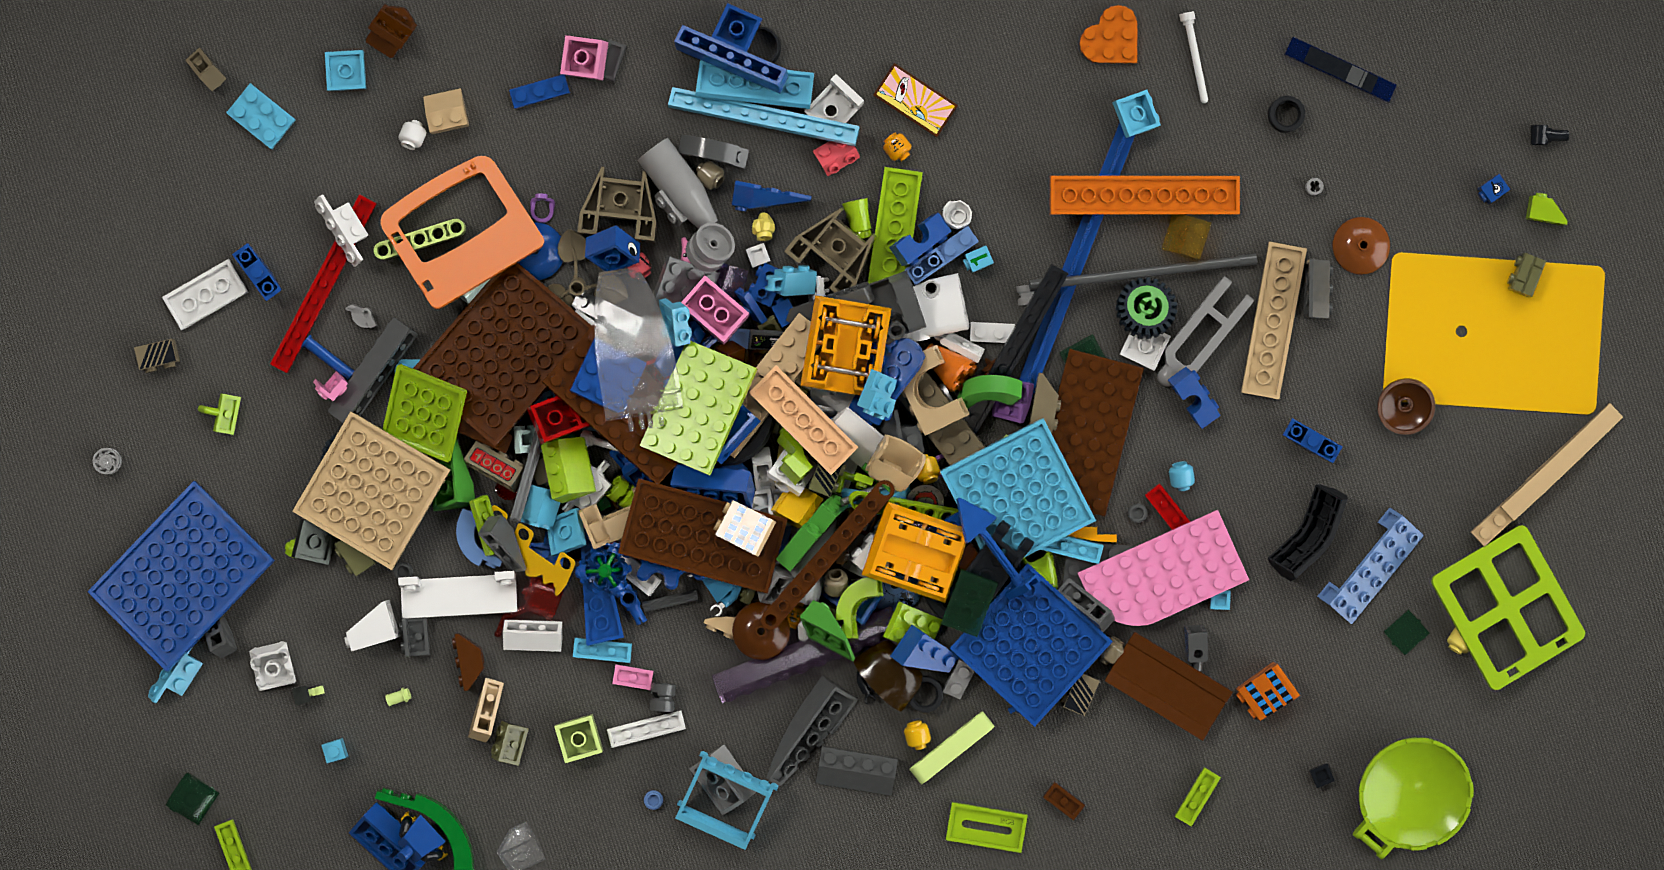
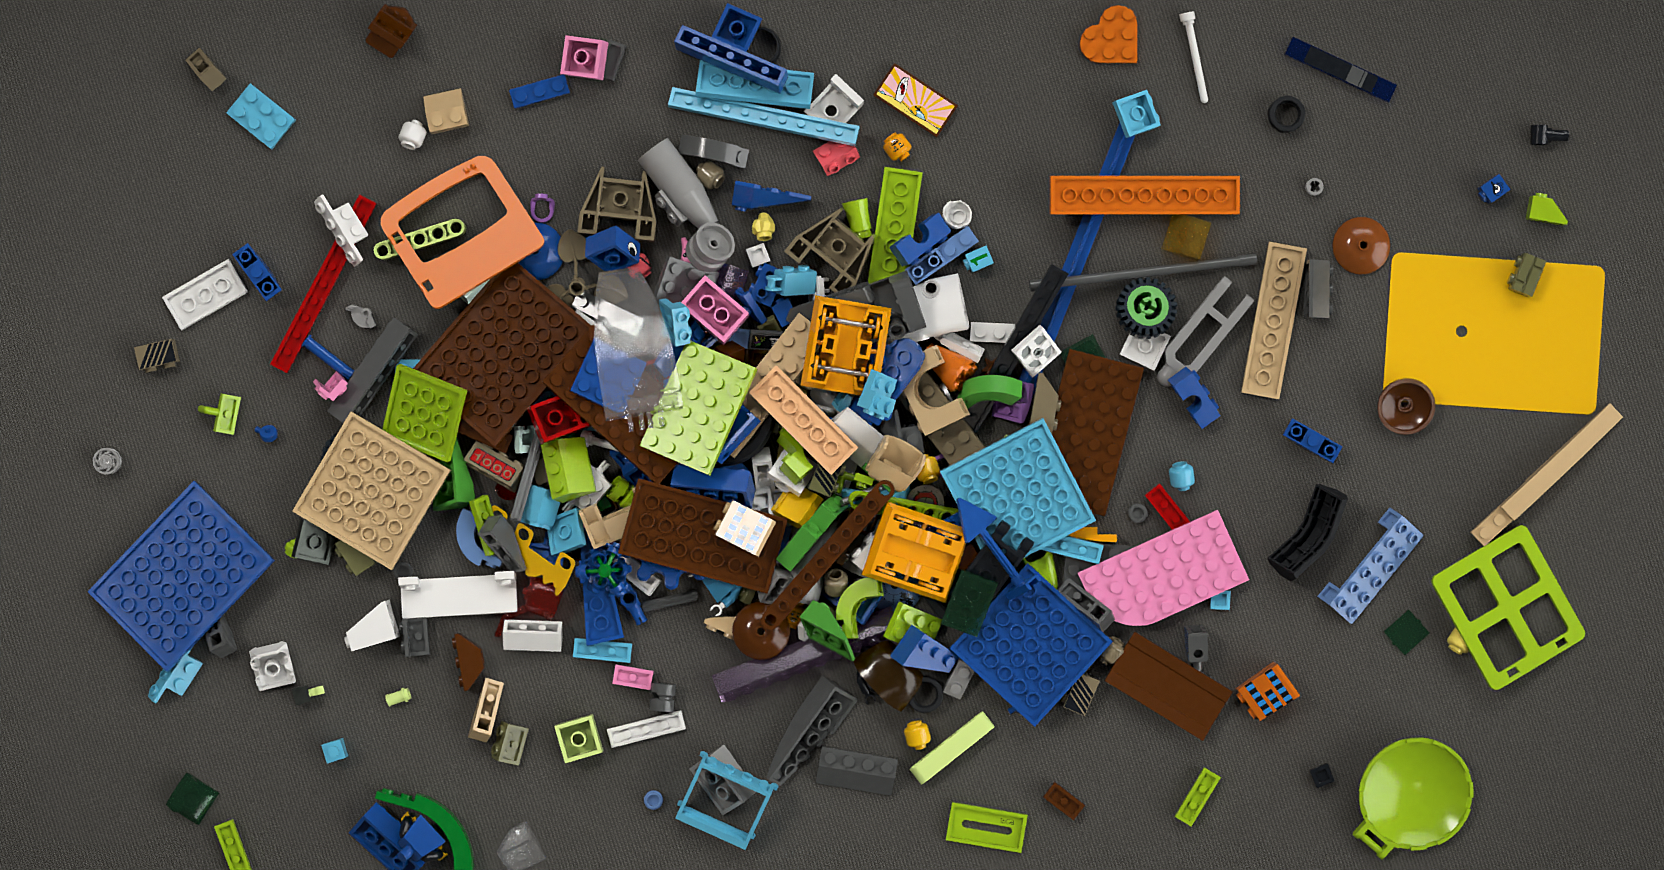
(267, 433): none -> blue piece
(345, 70): medium azure plate -> none
(842, 401): none -> medium azure plate
(1025, 294): light grey wheel -> none
(1036, 351): none -> white piece

